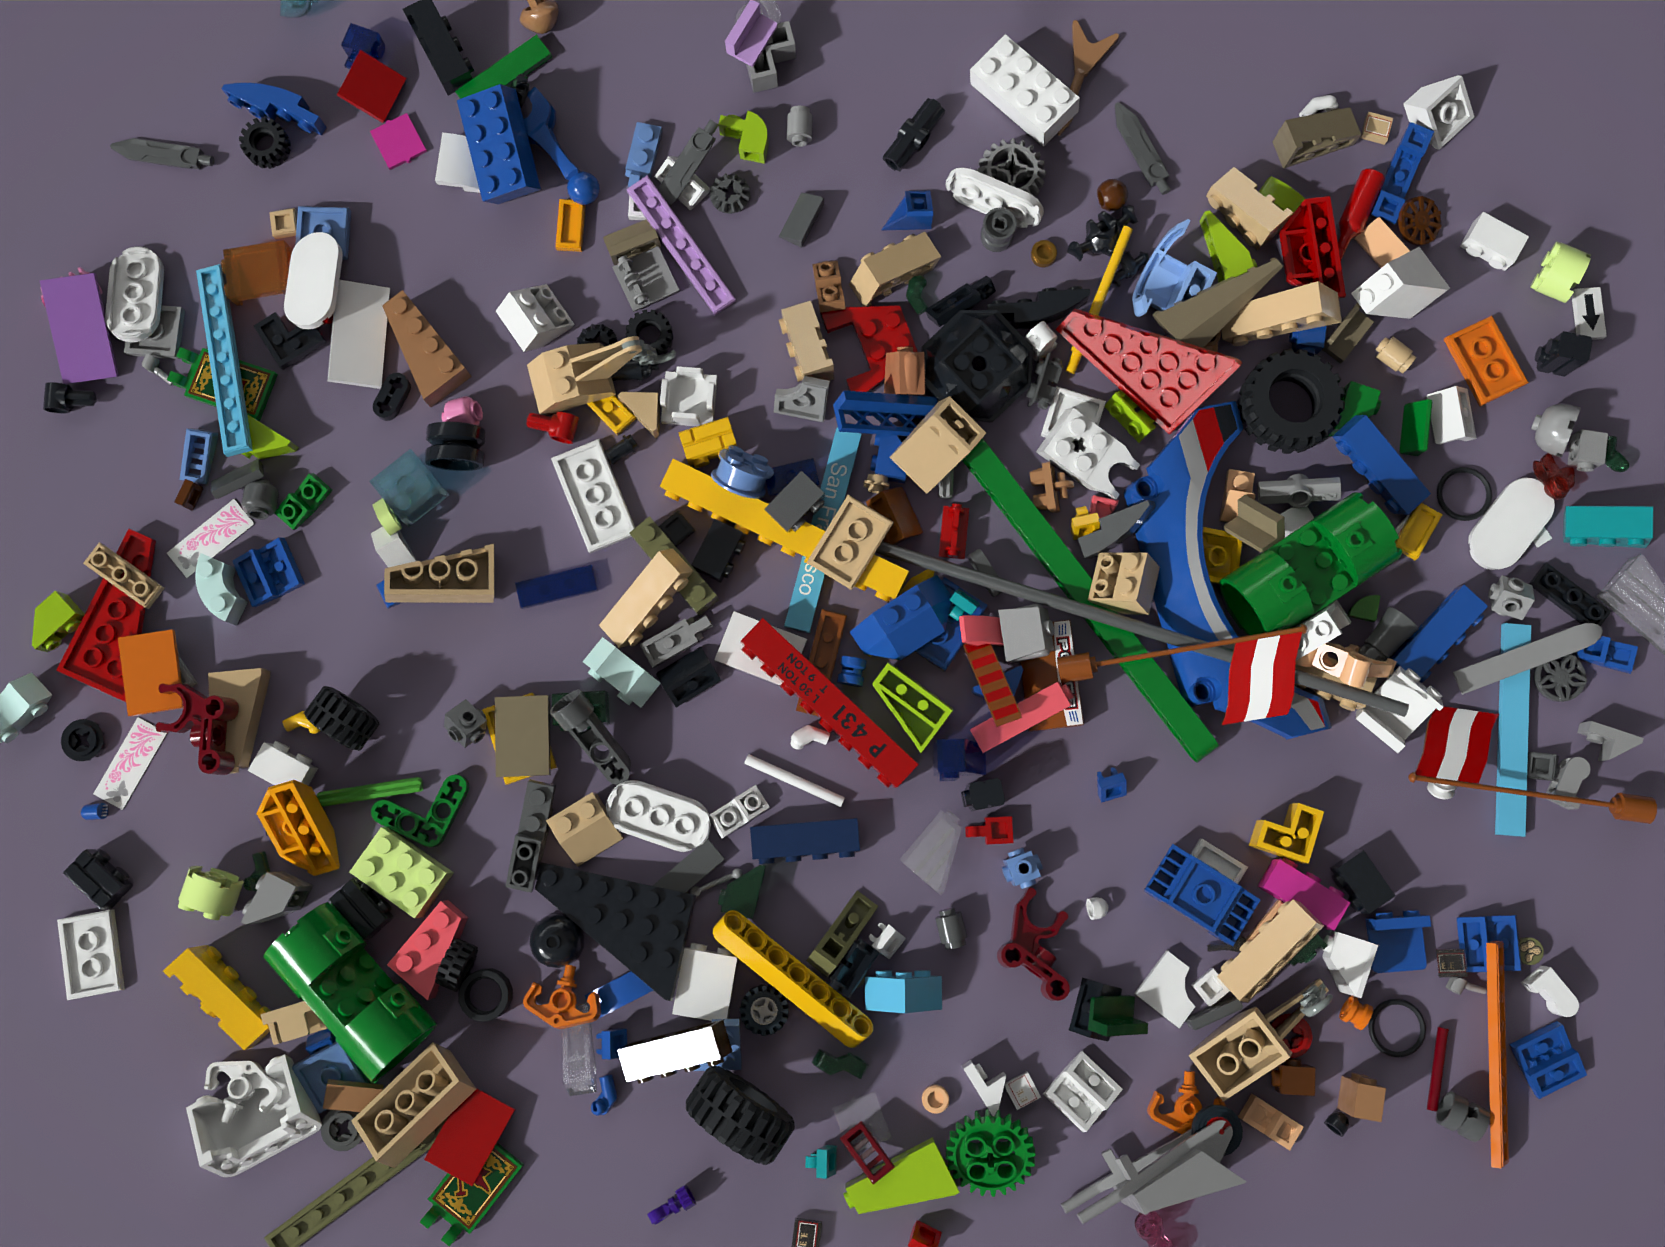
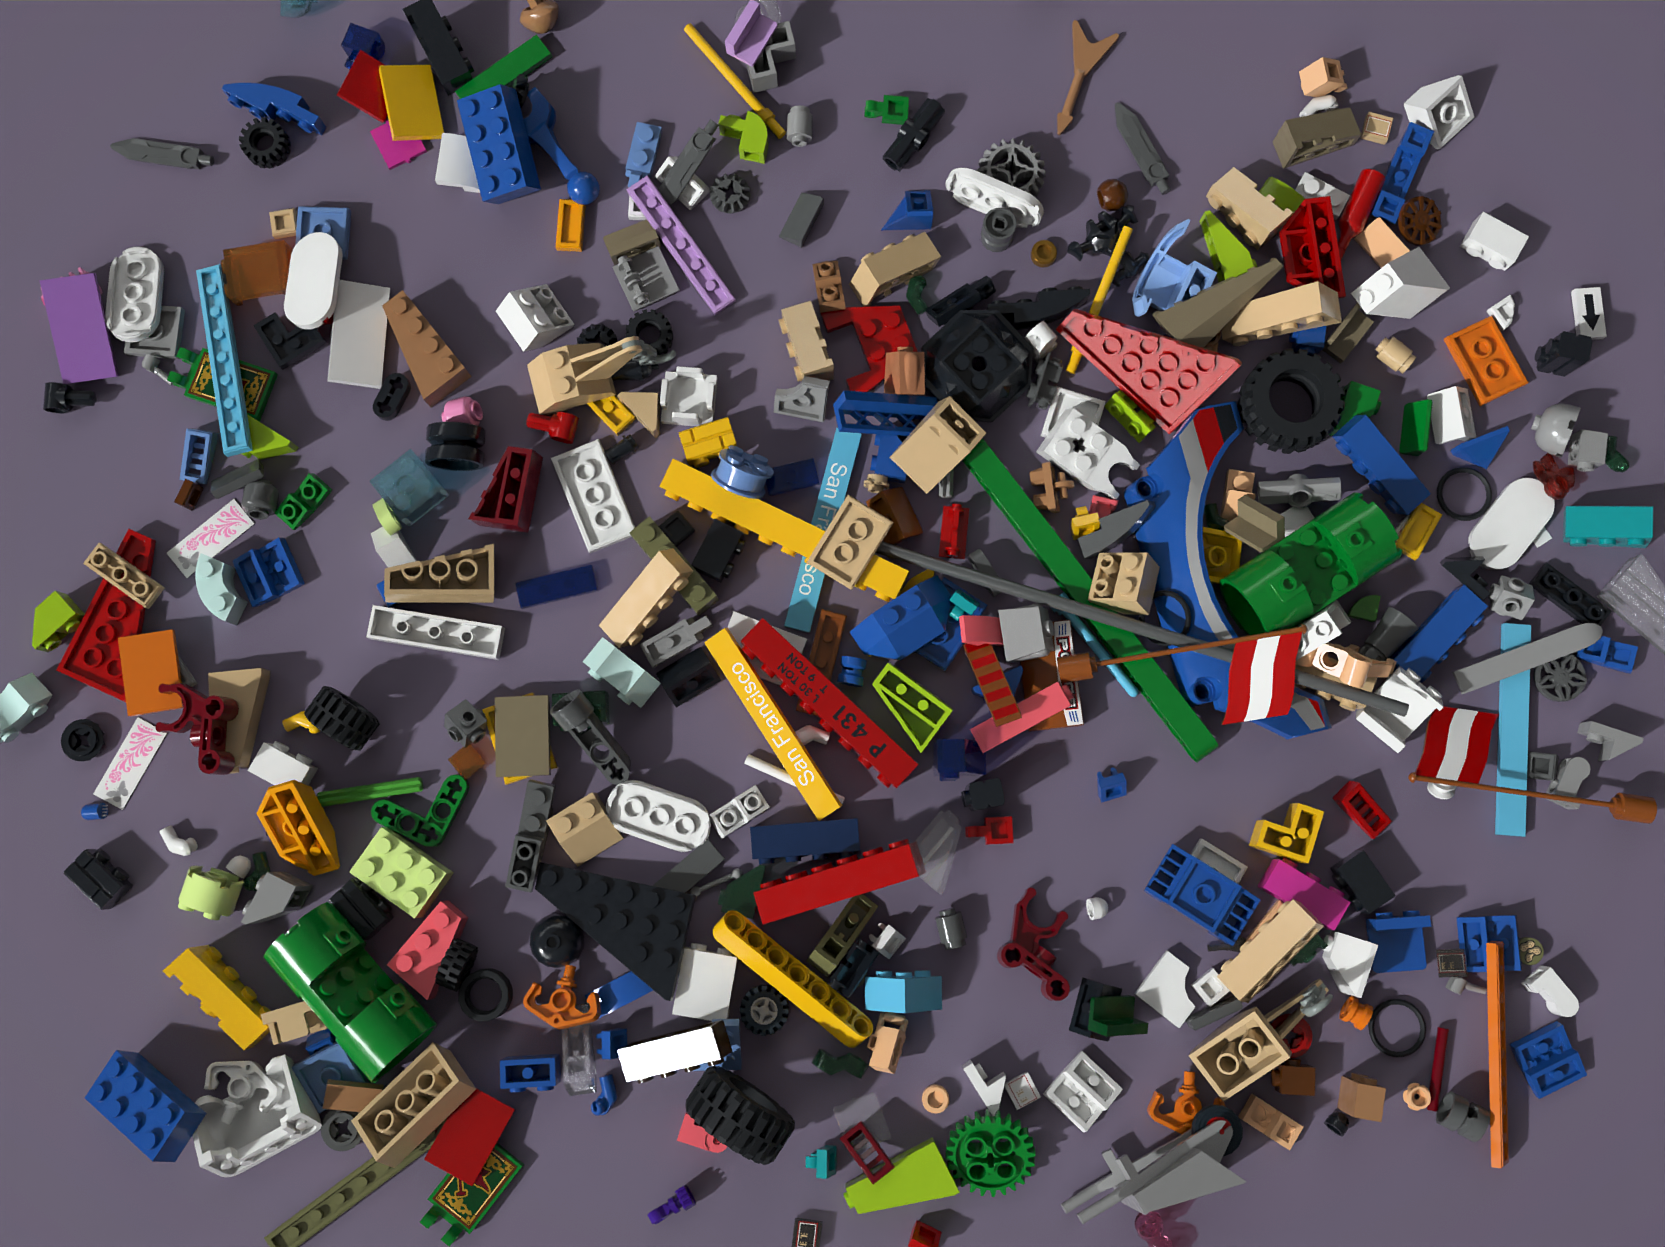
(90, 954): white tile -> none
(145, 1106): none -> blue brick
(178, 845): none -> white arm
(239, 866): none -> white hinge
(411, 102): none -> yellow tile
(435, 632): none -> white piece
(467, 761): none -> clear orange tile
(512, 491): none -> dark red wedge
(530, 1071): none -> blue brick
(696, 1136): none -> coral leg
(764, 113): none -> yellow bar
(773, 724): none -> yellow tile
(795, 502): dark grey brick -> none
(833, 884): none -> red brick
(887, 1042): none -> light nougat piece
(892, 109): none -> green plate
(1011, 868): medium blue brick -> none
(1024, 90): white brick -> none
(1099, 650): none -> medium azure piece
(1185, 606): none -> black tyre
(1213, 519): none -> clear green arm
(1313, 187): none -> white plate
(1322, 78): none -> light nougat brick
(1350, 796): none -> red slope
(1423, 1100): none -> light nougat plate
(1462, 570): none -> black slope
(1481, 449): none -> blue slope
(1503, 312): none -> white tile
(1561, 271): yellowish green brick -> none

